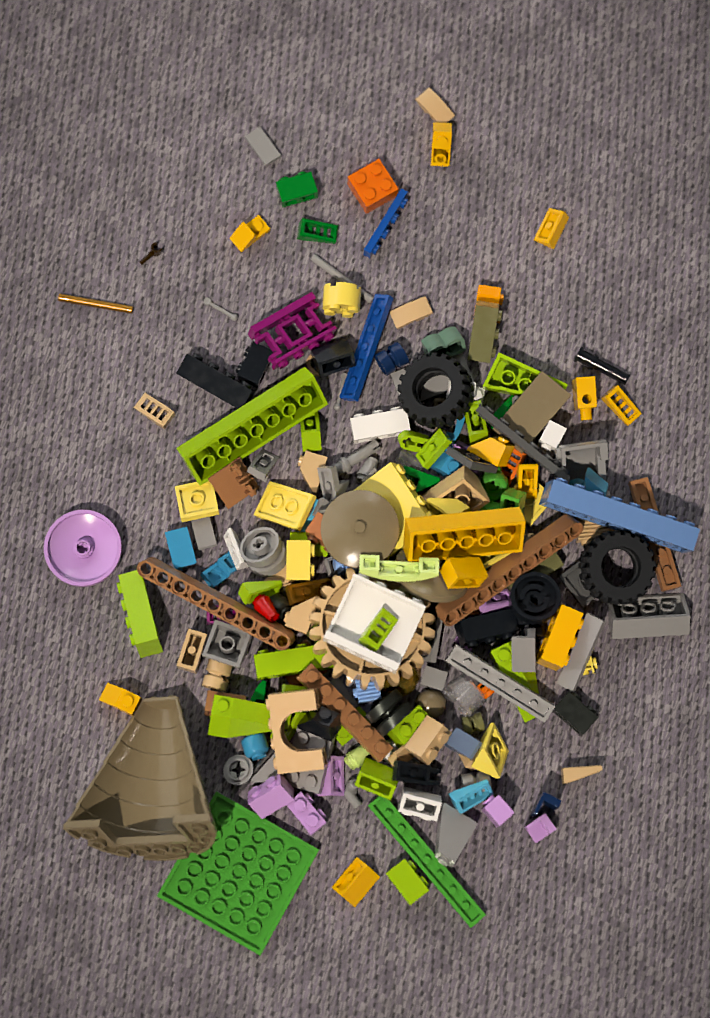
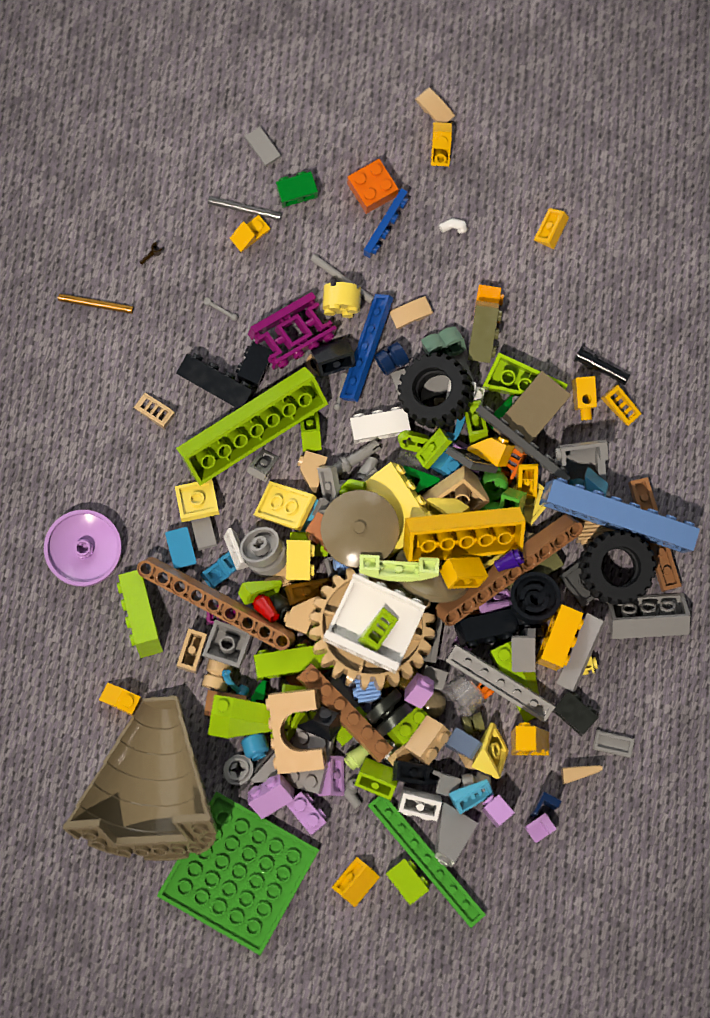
(233, 483): medium nougat hinge -> none
(241, 690): none -> dark azure piece
(244, 208): none -> dark grey bar
(301, 235): green slope -> none
(351, 485): none -> lime arm
(419, 690): none -> lavender brick
(447, 783): none -> light grey panel
(457, 224): none -> white arm
(510, 560): none -> dark purple cone
(529, 740): none -> yellow wedge
(551, 438): white brick -> none
(613, 744): none -> light grey tile

